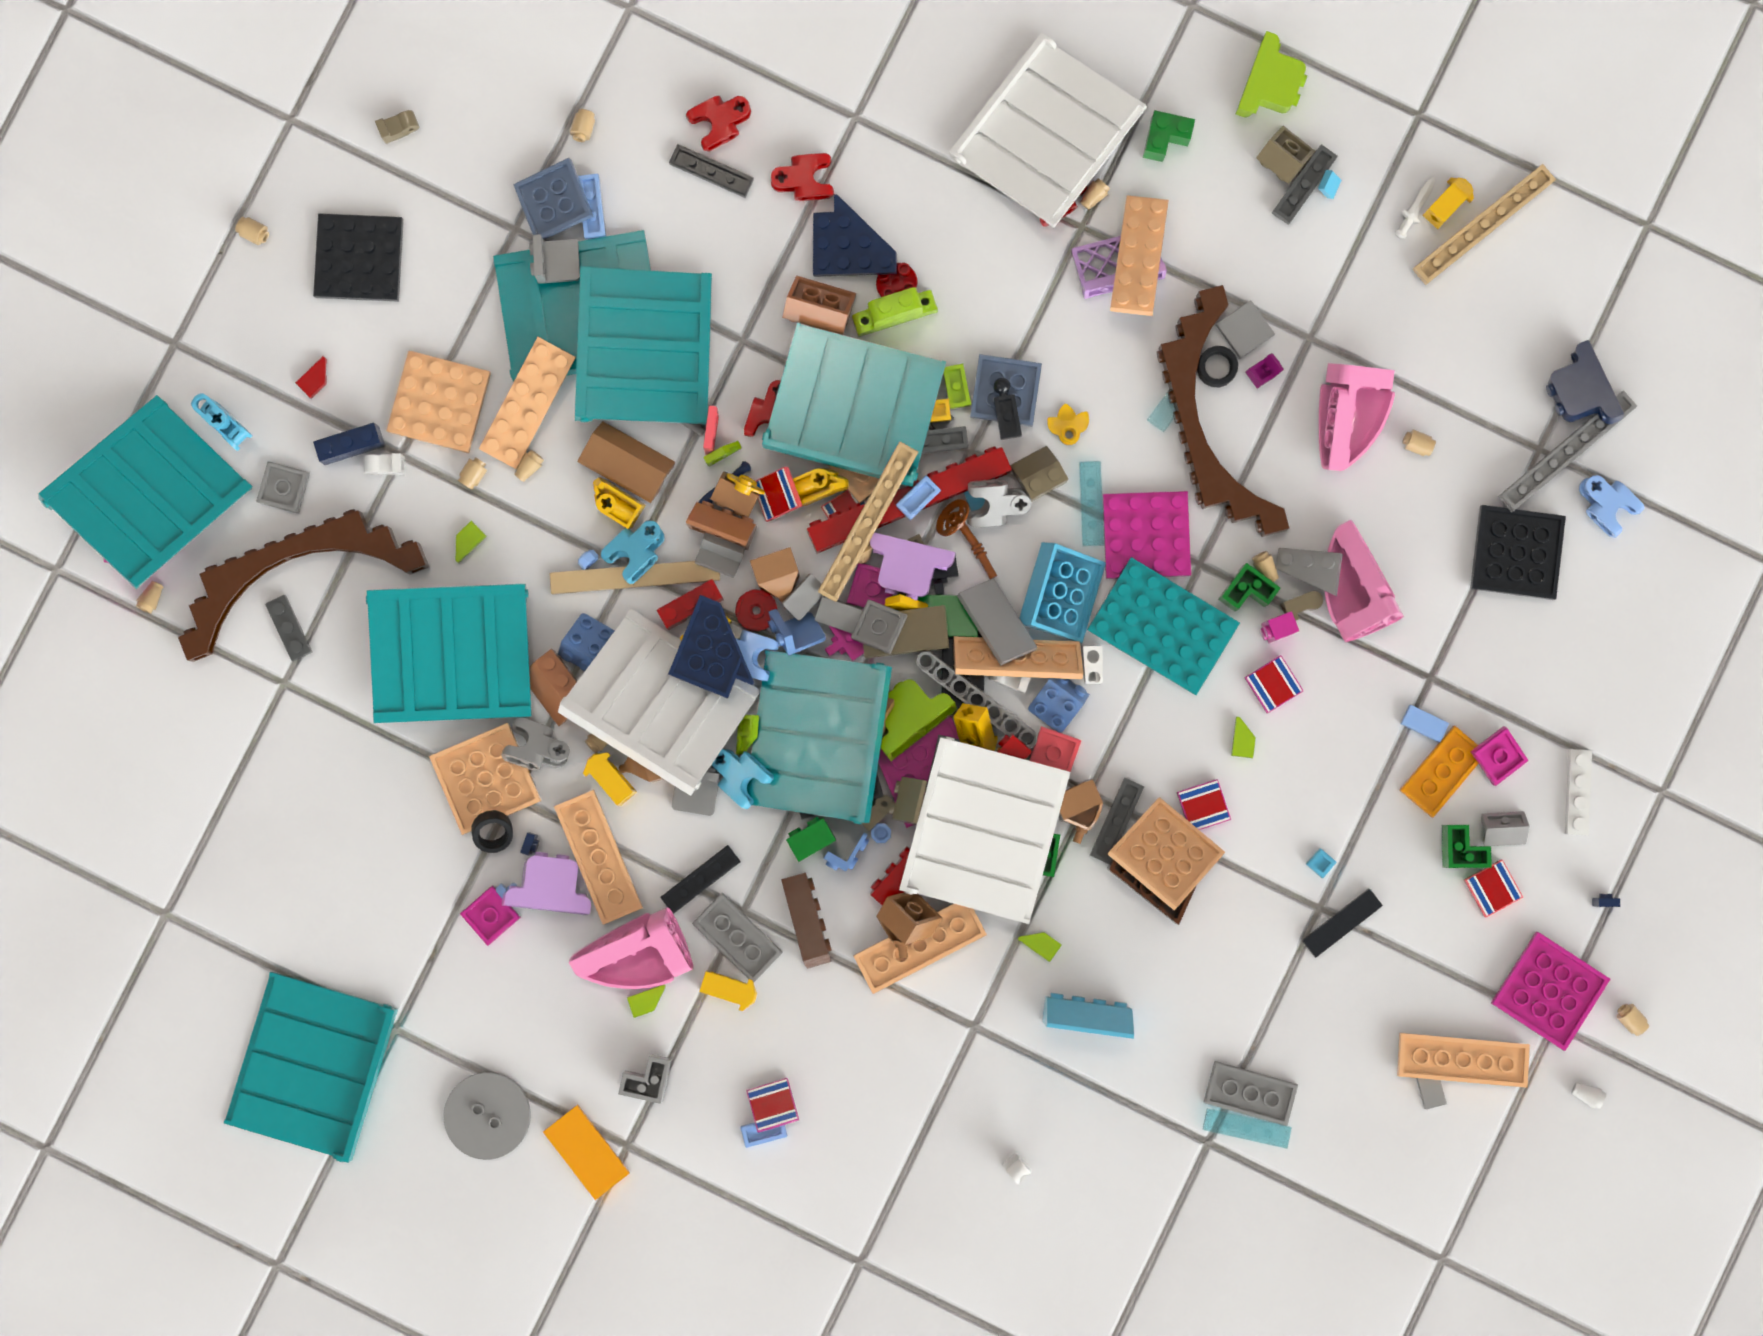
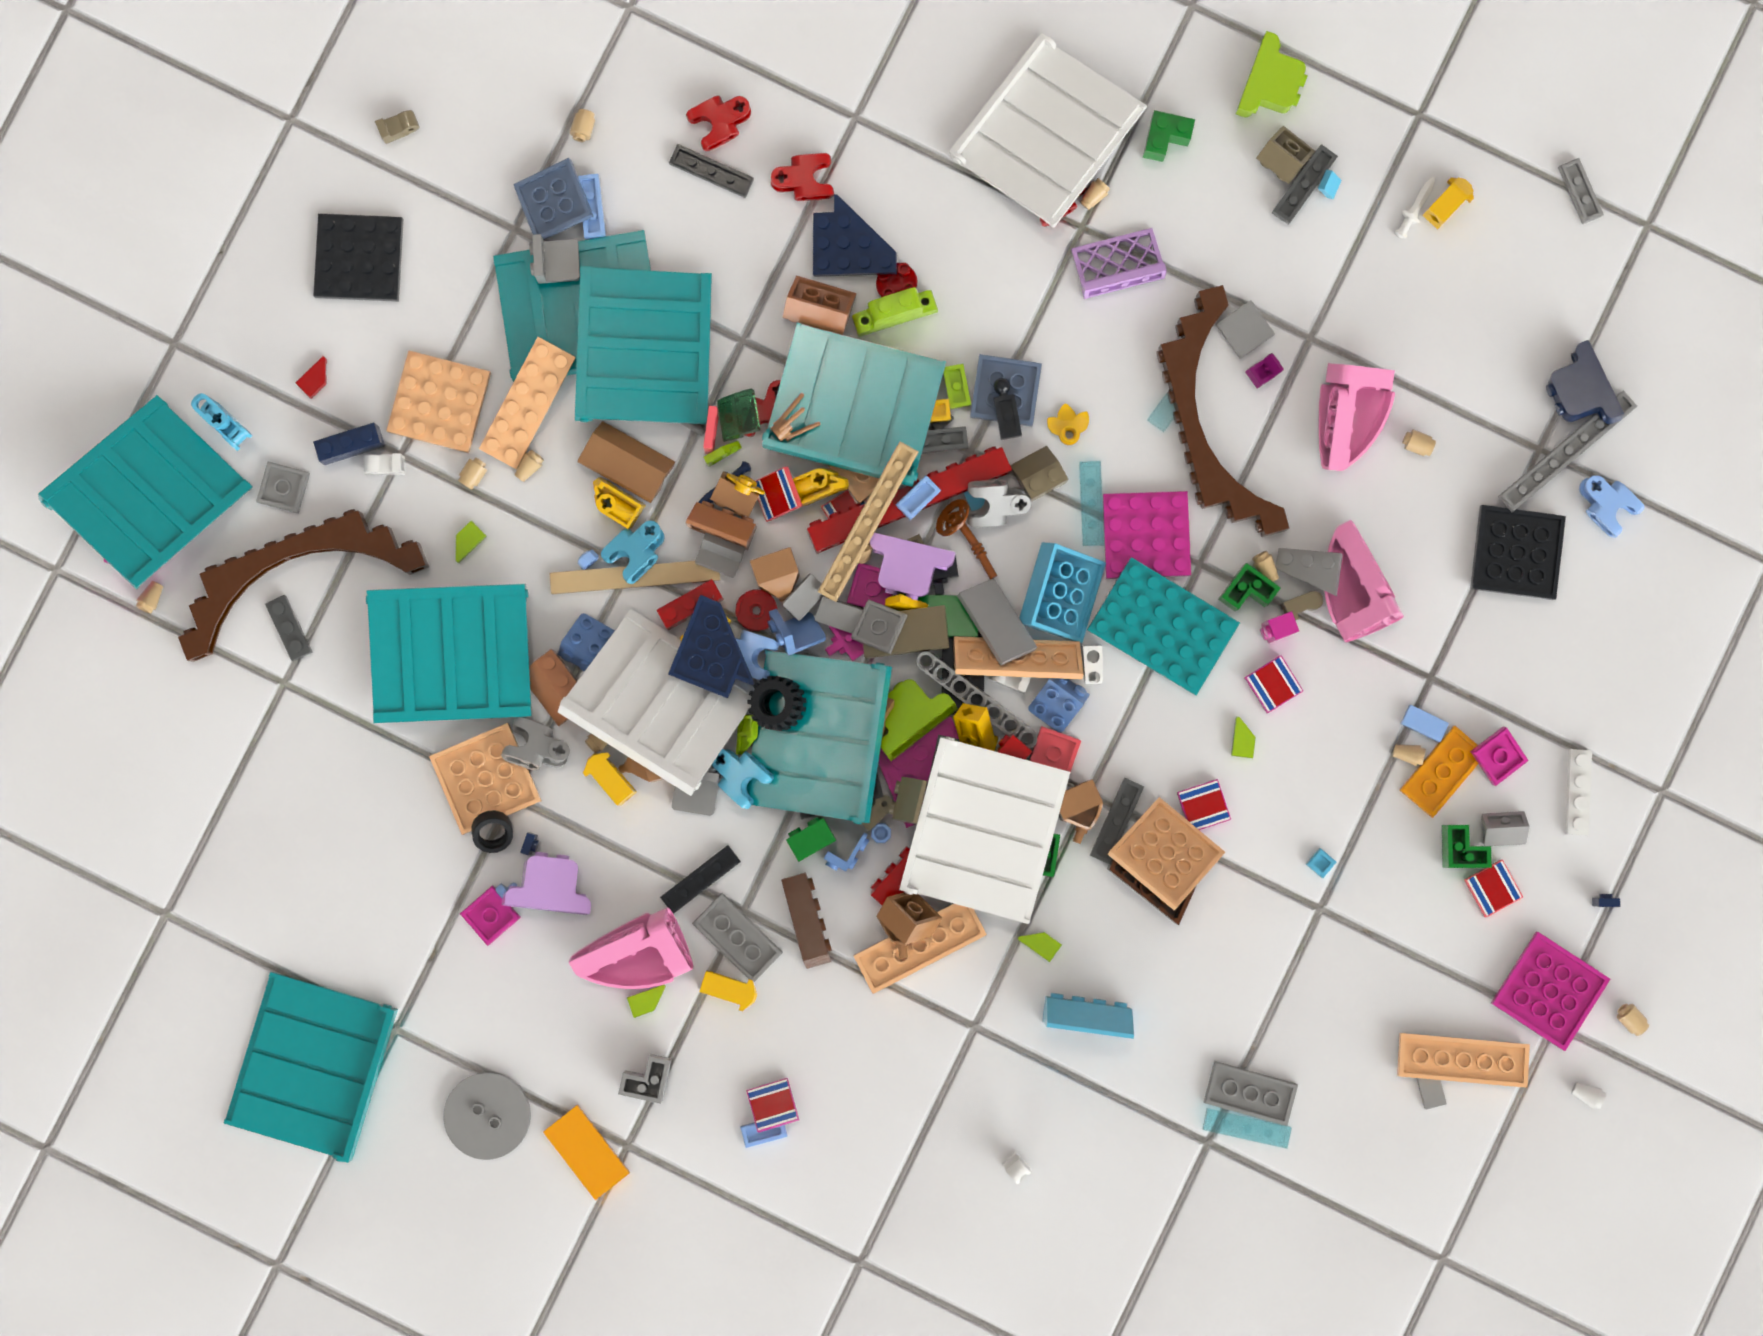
(252, 230): tan brick -> none
(598, 857): light nougat plate -> none
(738, 415): none -> clear green slope
(760, 703): none -> black tyre
(782, 427): none -> medium nougat plant
(1139, 255): light nougat plate -> none
(1217, 350): black tyre -> none
(1342, 923): black tile -> none
(1410, 753): none -> tan cone
(1484, 224): tan plate -> none
(1580, 191): none -> light grey tile

